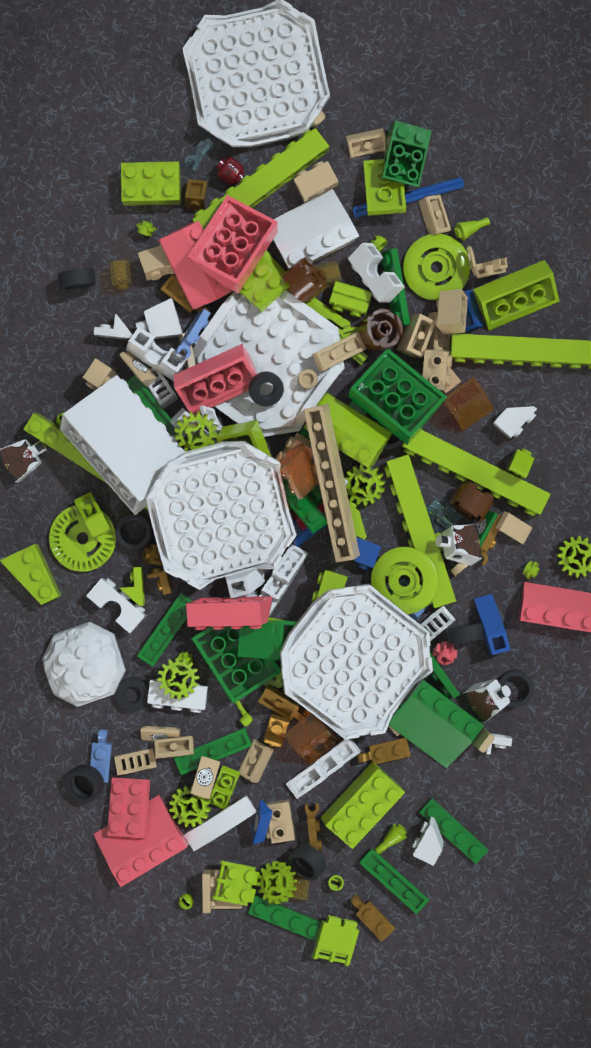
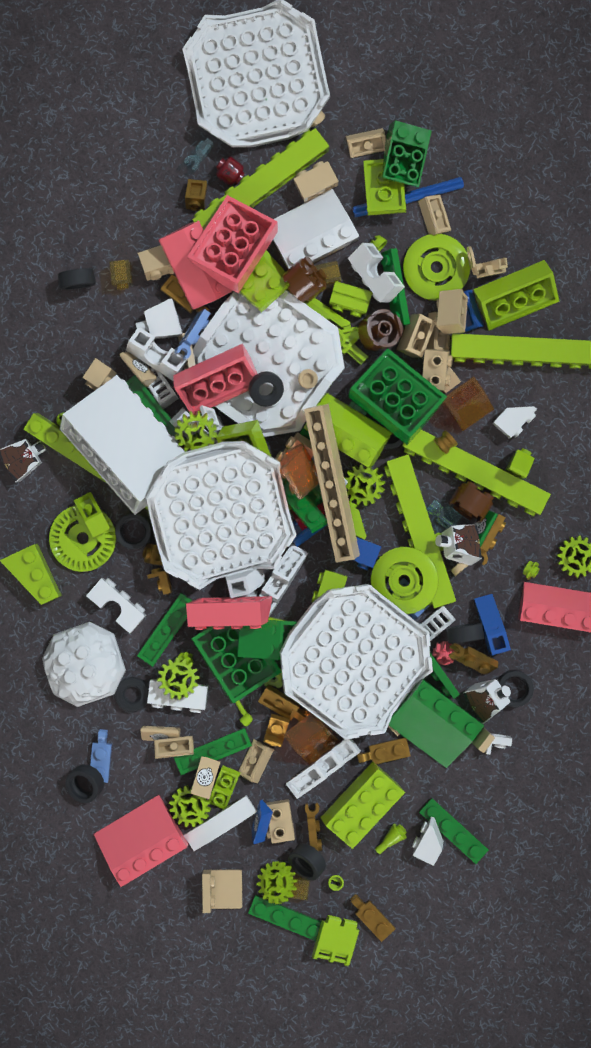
(119, 332): white slope -> none
(120, 771): tan slope -> none
(128, 807): coral plate -> none
(137, 592): lime slope -> none
(145, 228): lime plate -> none
(151, 183): lime brick -> none
(188, 898): lime hinge -> none
(236, 883): lime plate -> none
(338, 351): tan tile -> none
(394, 881): green plate -> none
(445, 442): none -> pearl gold wheel
(466, 229): lime cone -> none
(473, 659): none -> pearl gold plate
(513, 527): tan tile -> none

